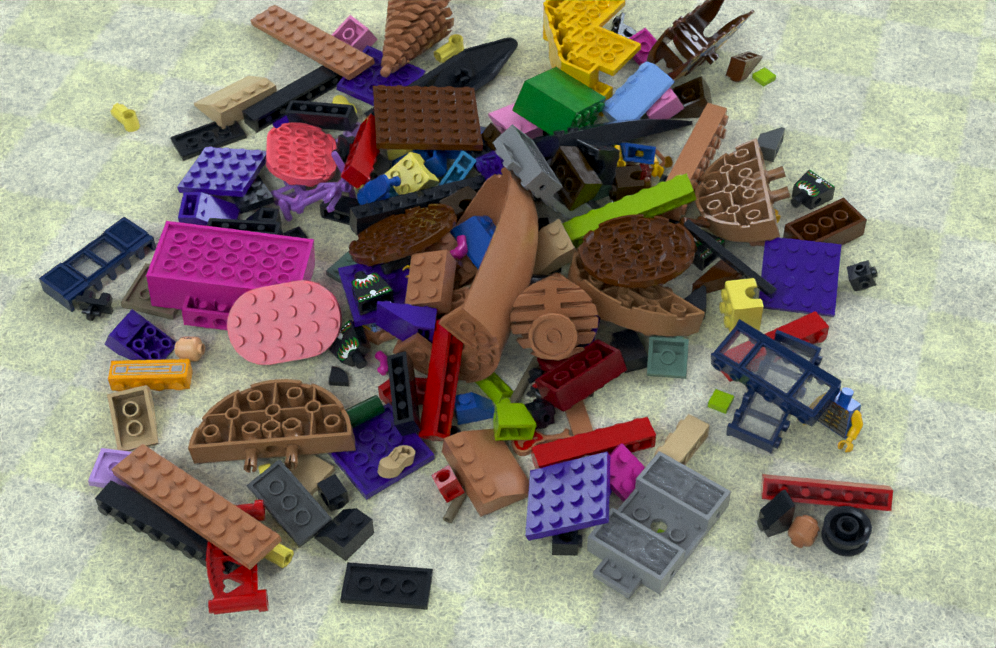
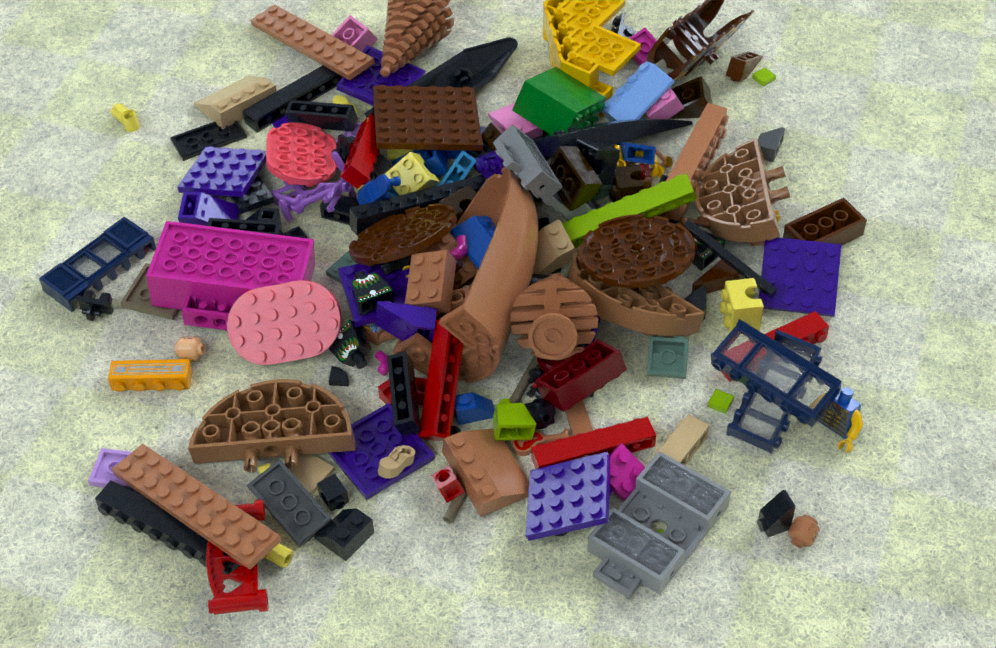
(133, 418): tan slope -> none
(139, 339): dark purple slope -> none
(365, 411): dark green pin -> none
(387, 585): black tile -> none
(450, 49): light yellow piece -> none
(495, 388): lime slope -> none
(560, 547): black brick -> none
(631, 349): black brick -> none
(811, 191): black torso -> none
(828, 492): red brick -> none
(841, 541): black wheel -> none
(862, 275): black brick -> none

